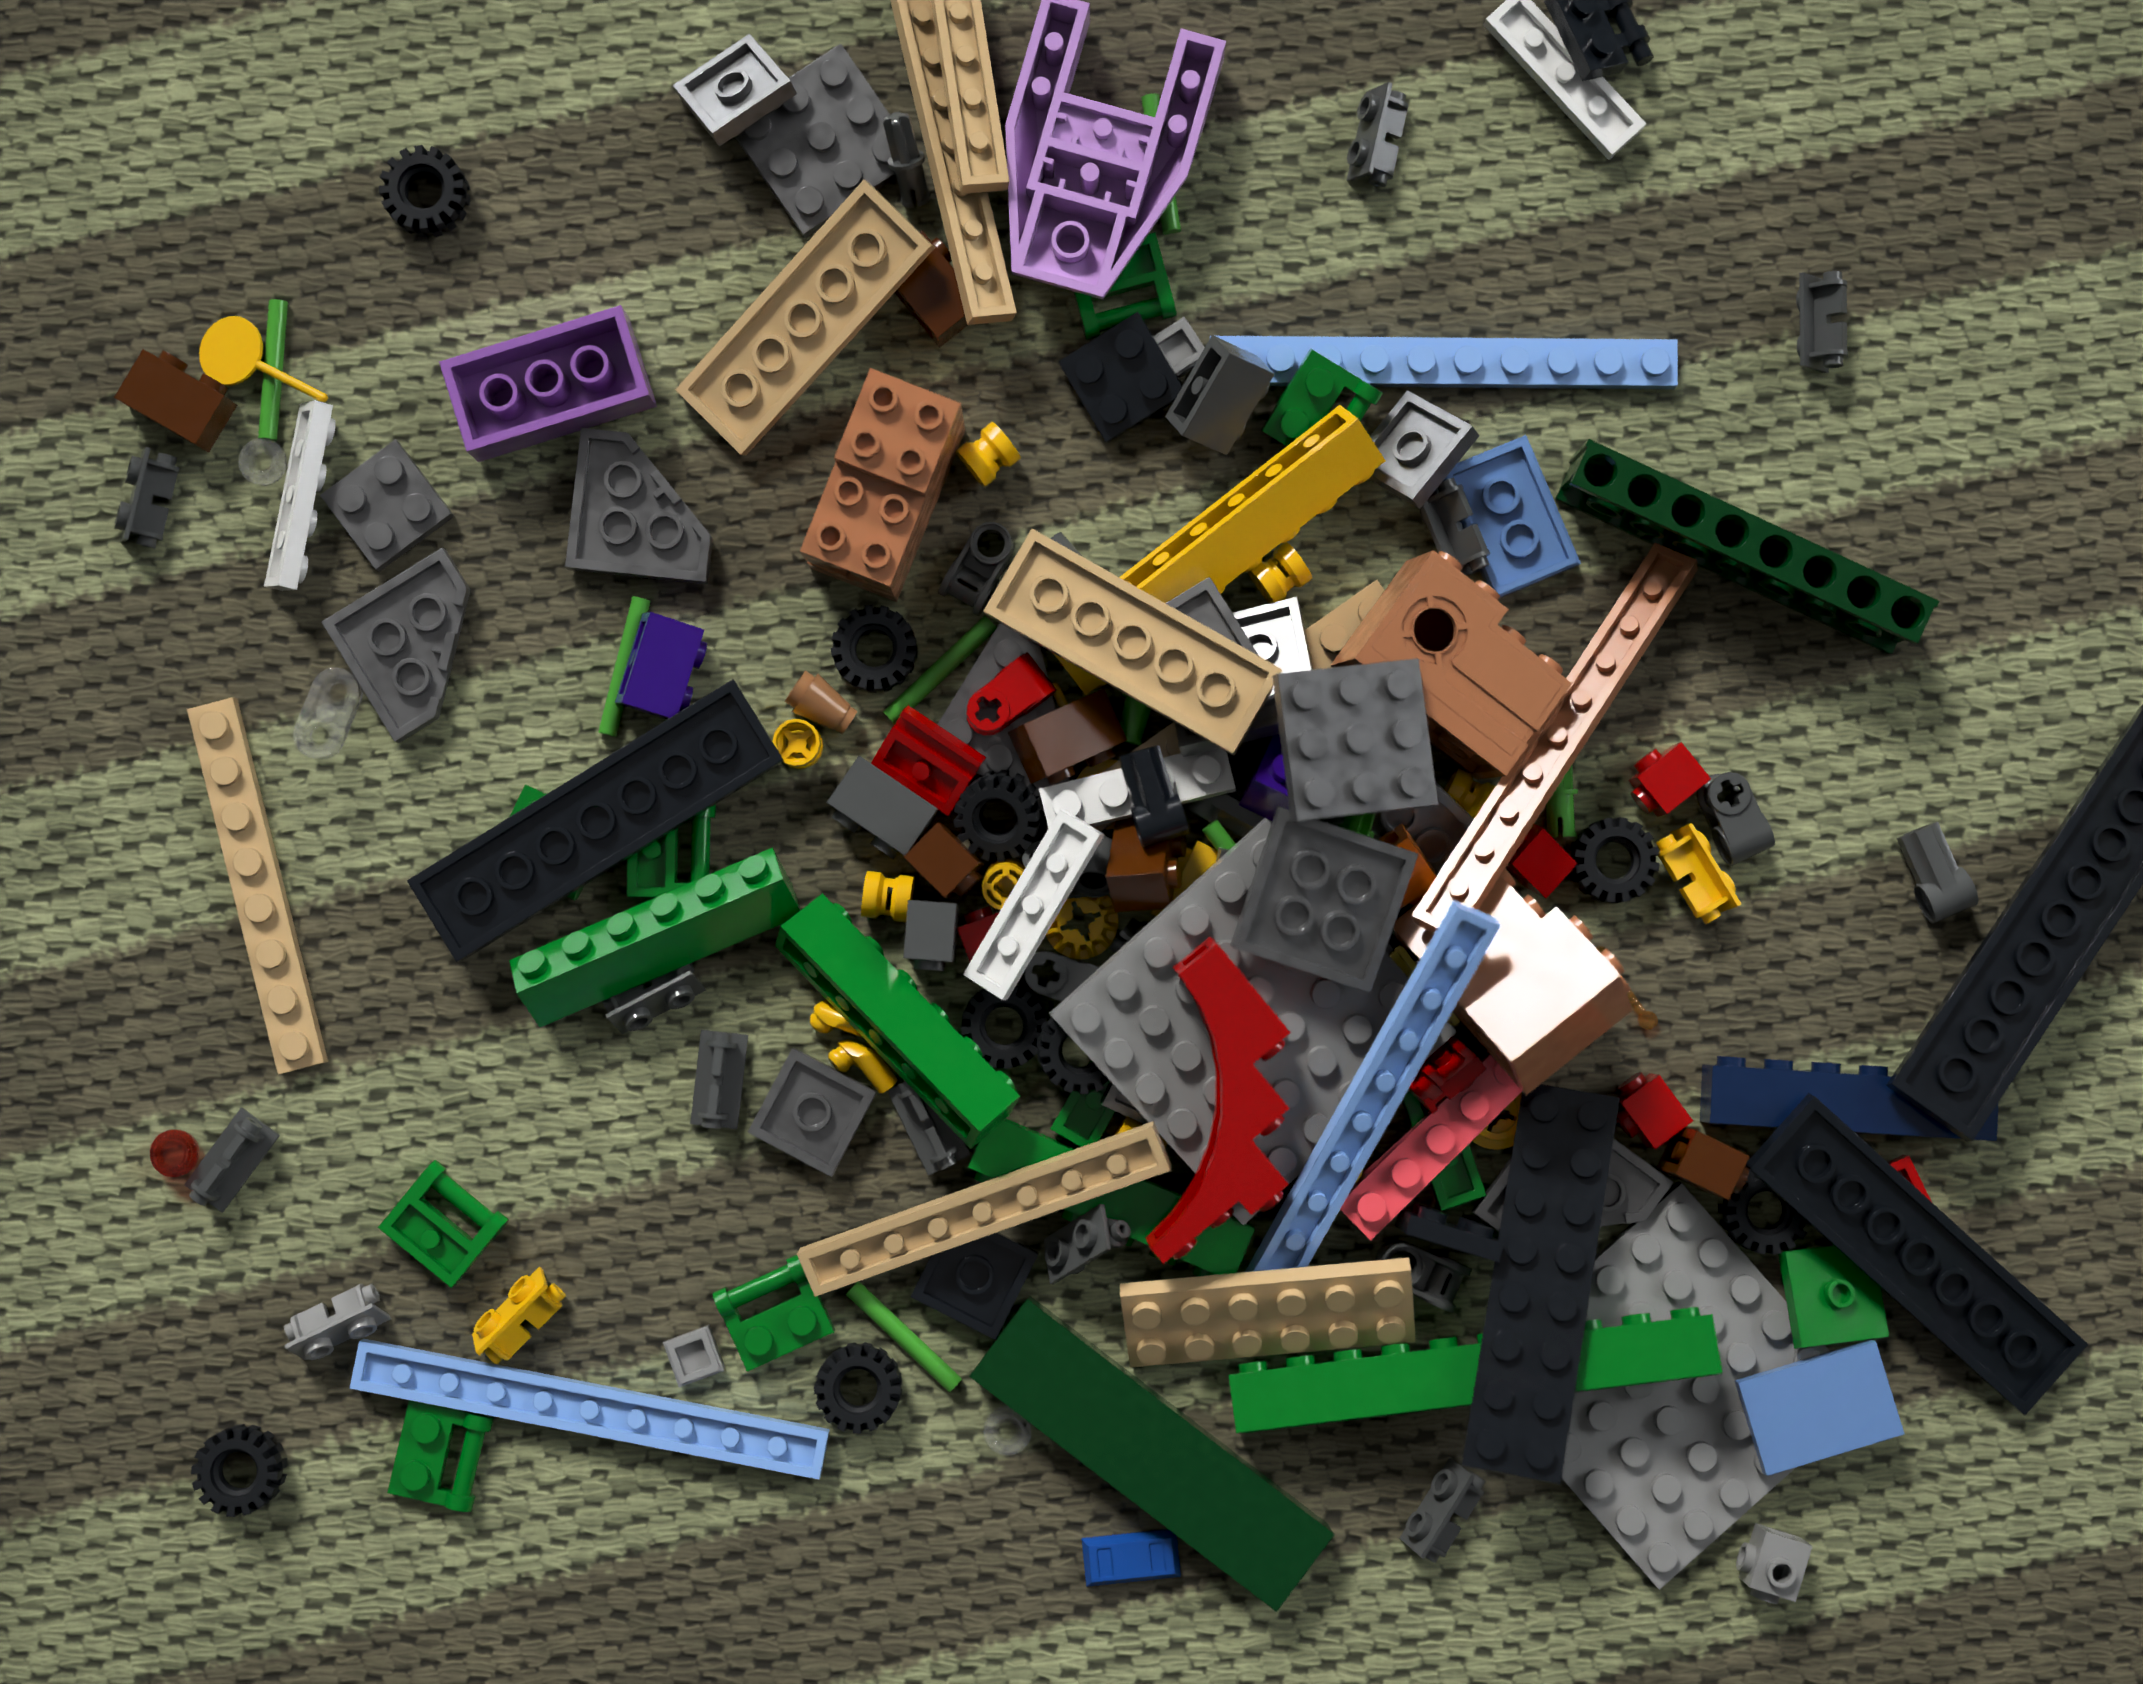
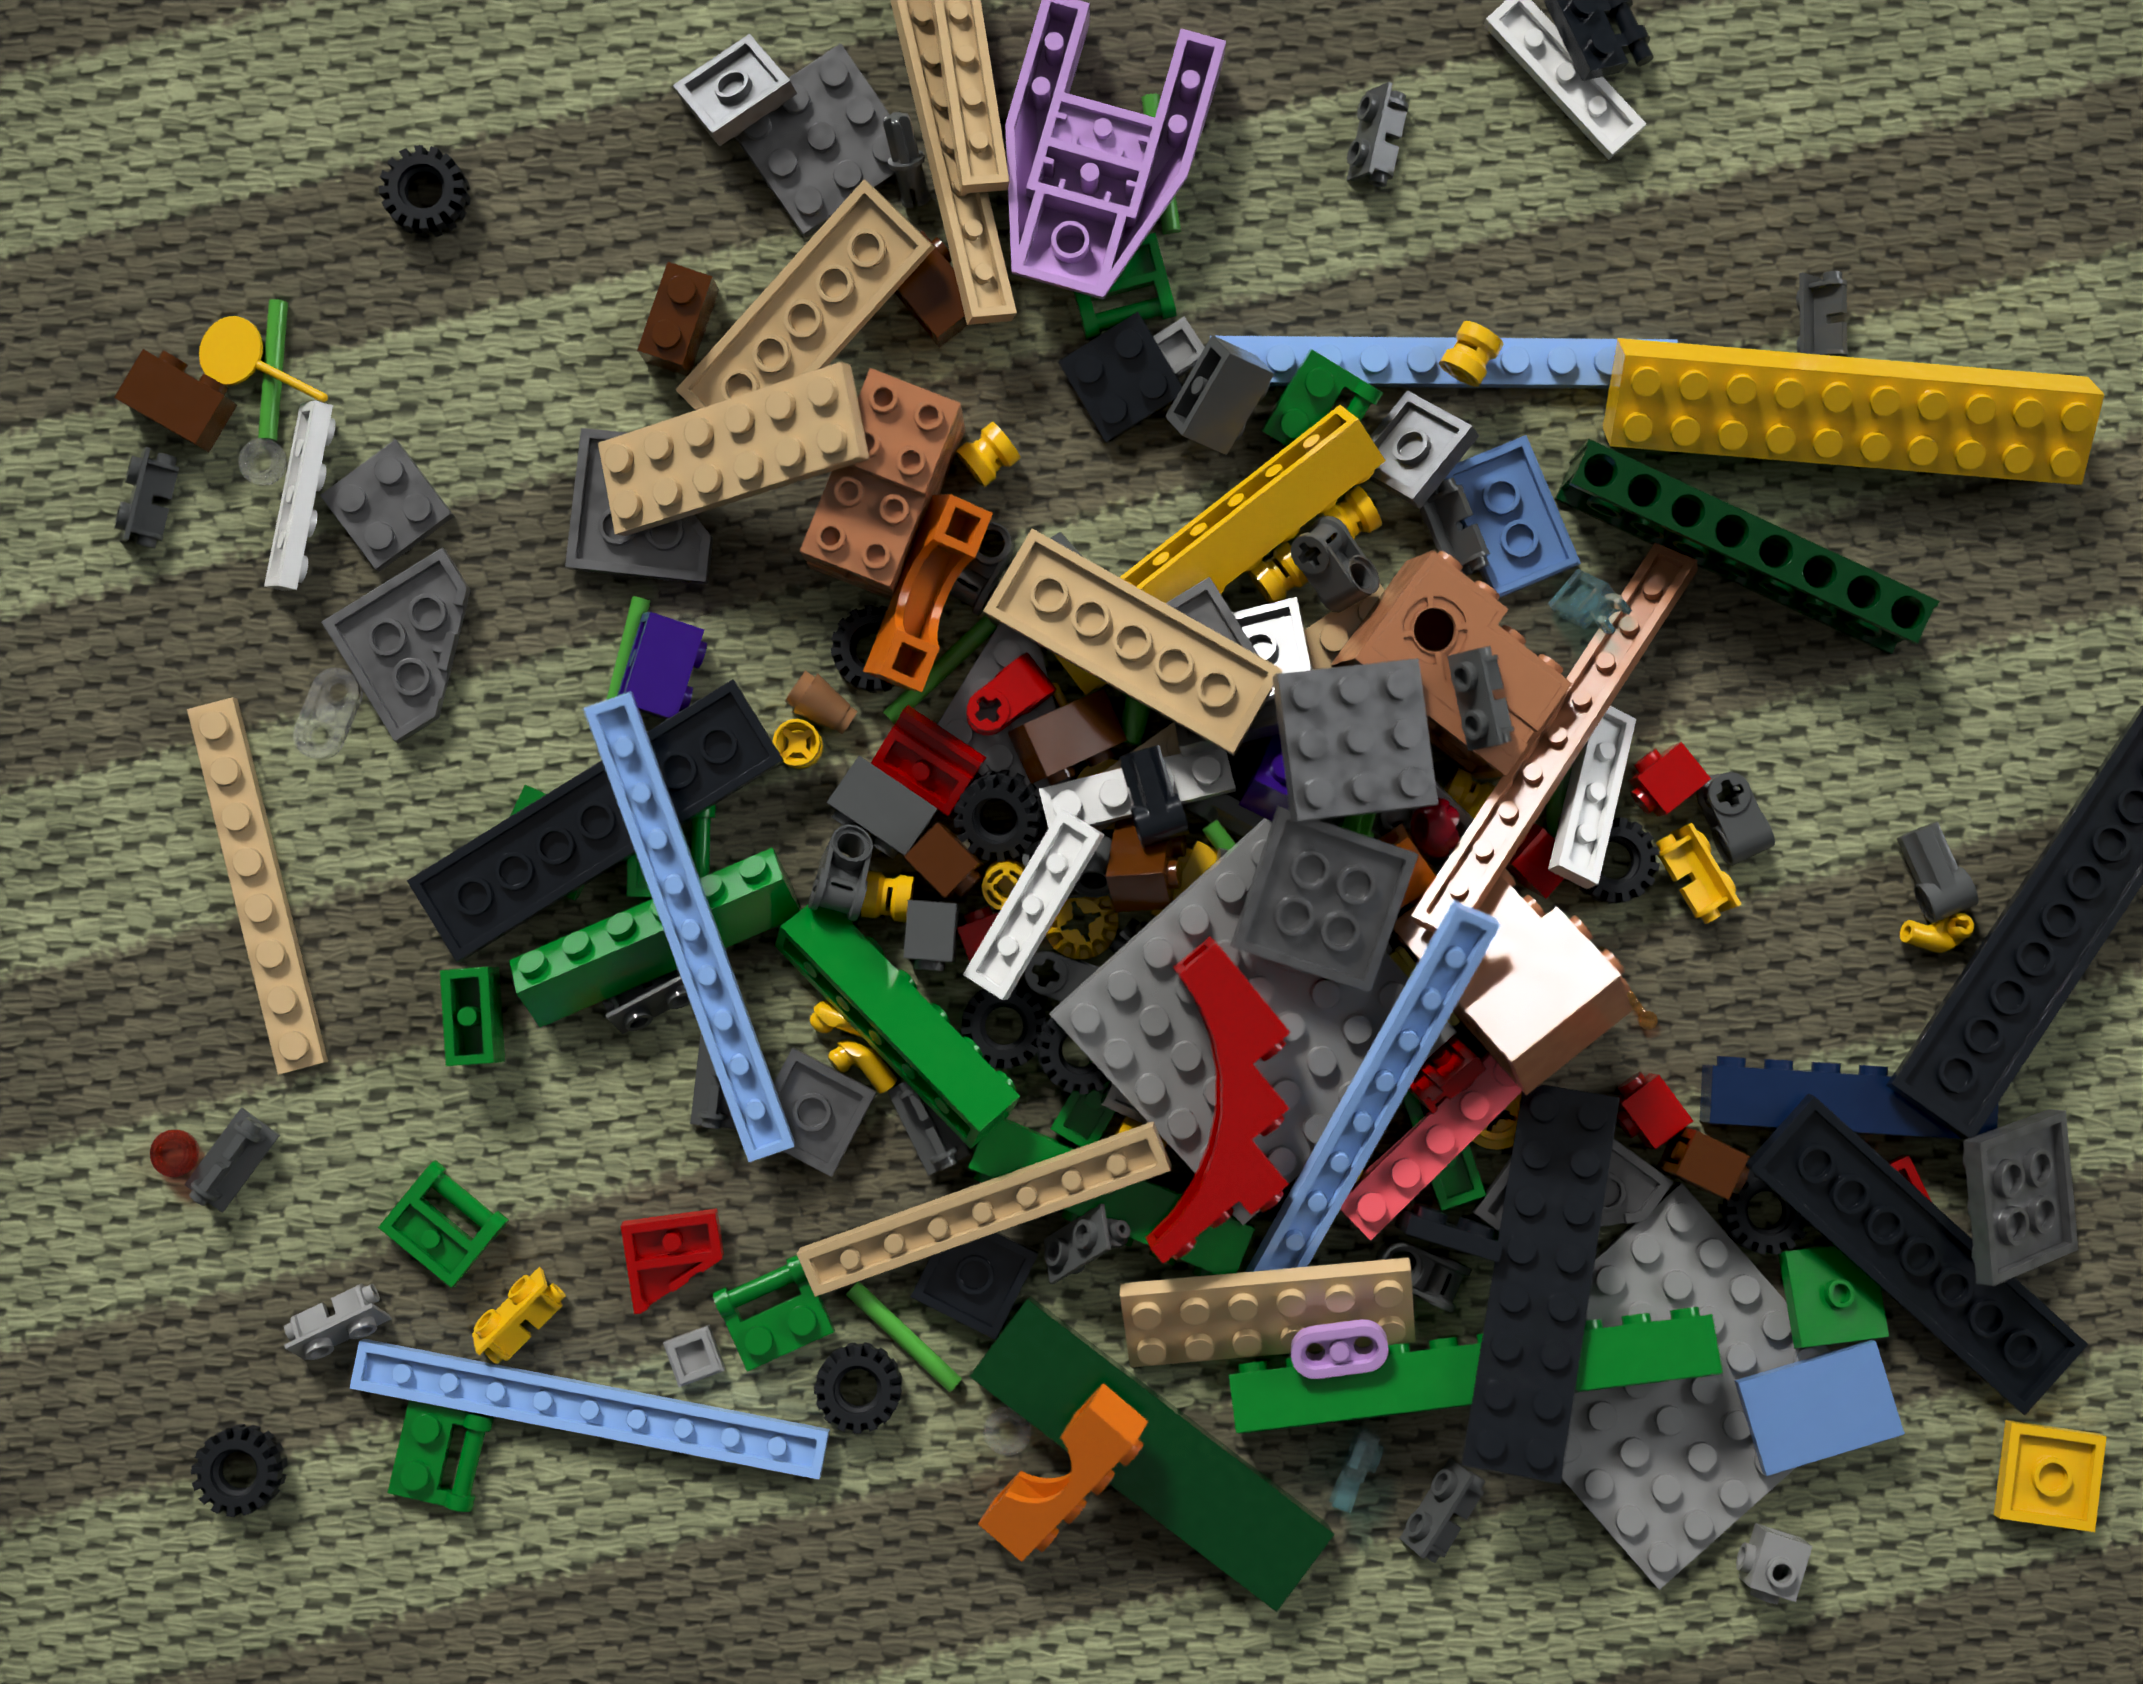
(472, 1016): none -> green brick
(547, 384): medium lavender brick -> none
(668, 1252): none -> red wing
(678, 319): none -> reddish brown brick
(689, 925): none -> light blue plate
(734, 449): none -> tan plate
(842, 879): none -> dark grey piece
(940, 552): none -> orange arch
(1031, 1506): none -> orange arch
(1130, 1557): blue tile -> none
(1335, 568): none -> dark grey piece
(1339, 1352): none -> lavender plate
(1356, 512): none -> yellow wheel
(1361, 1457): none -> clear light blue plate
(1435, 828): none -> dark red plate
(1471, 353): none -> yellow wheel
(1474, 678): none -> dark grey hinge
(1588, 600): none -> clear light blue plate
(1592, 801): none -> white plate
(1851, 411): none -> yellow brick
(1940, 935): none -> yellow arm
(2020, 1196): none -> flat silver plate
(2050, 1476): none -> yellow plate

